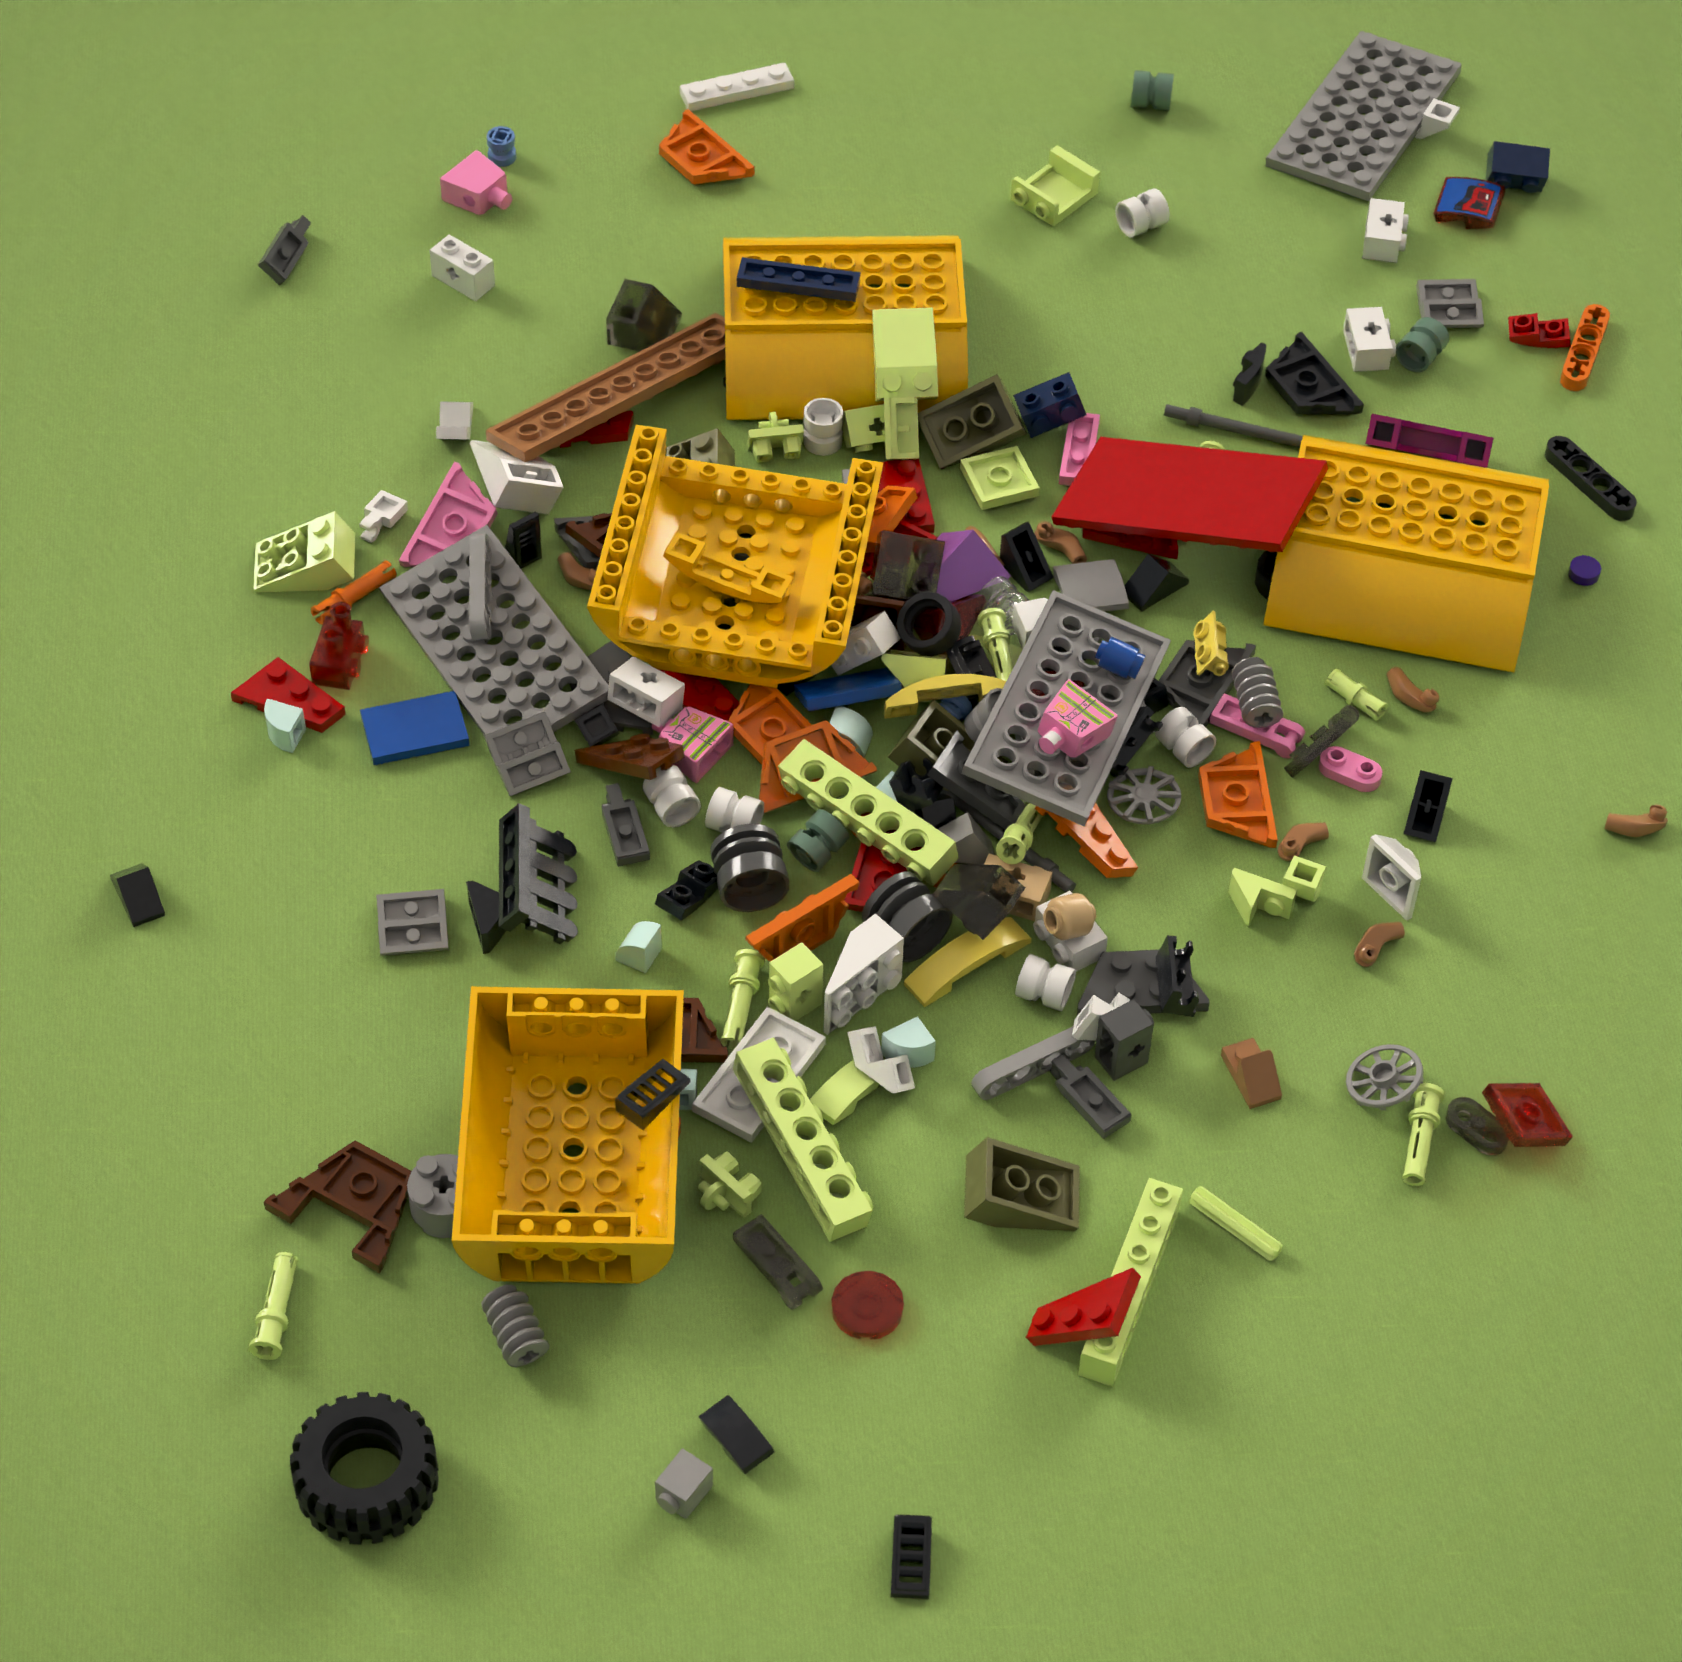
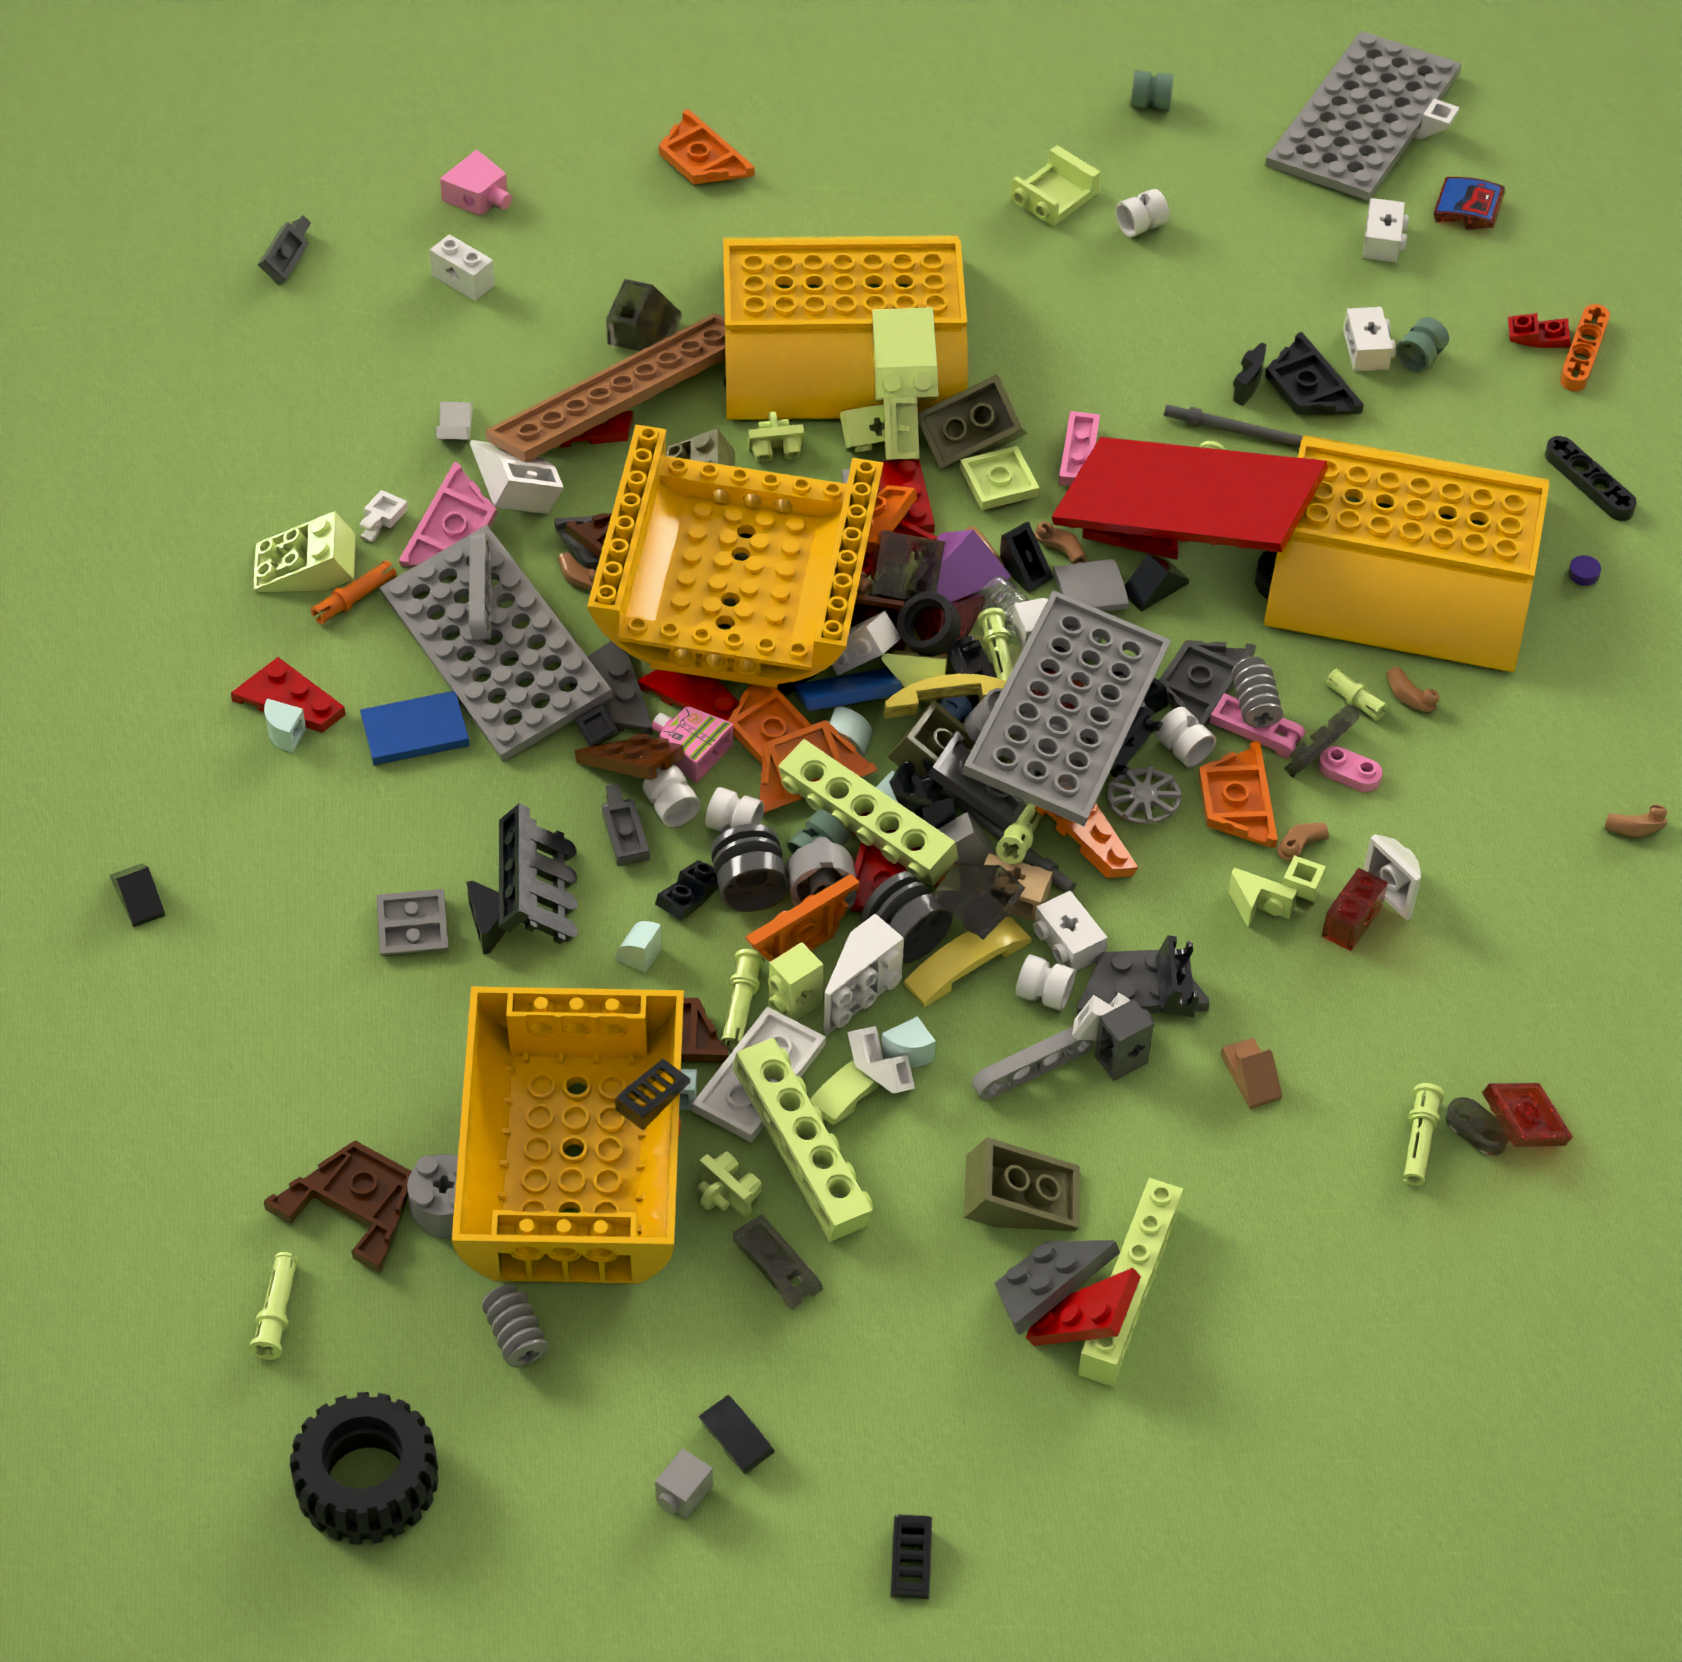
(338, 649): clear red brick -> none
(501, 146): medium blue wheel -> none
(524, 540): black slope -> none
(526, 753): light grey slope -> none
(646, 691): white brick -> none
(725, 576): yellow slope -> none
(737, 86): white plate -> none
(798, 279): dark blue plate -> none
(818, 867): none -> light grey brick
(823, 426): white wheel -> none
(867, 1305): clear red tile -> none
(1049, 405): dark blue brick -> none
(1050, 1276): none -> dark grey wing
(1069, 916): tan head -> none
(1074, 722): bright pink torso -> none
(1089, 1097): dark grey hinge -> none
(1120, 658): blue brick -> none
(1210, 646): light yellow hinge -> none
(1235, 1223): yellowish green axle -> none
(1354, 909): none -> clear red brick
(1373, 940): medium nougat arm -> none
(1384, 1077): light grey wheel -> none
(1428, 805): black slope -> none
(1429, 440): magenta arch -> none
(1451, 302): light grey slope -> none
(1518, 166): dark blue brick -> none

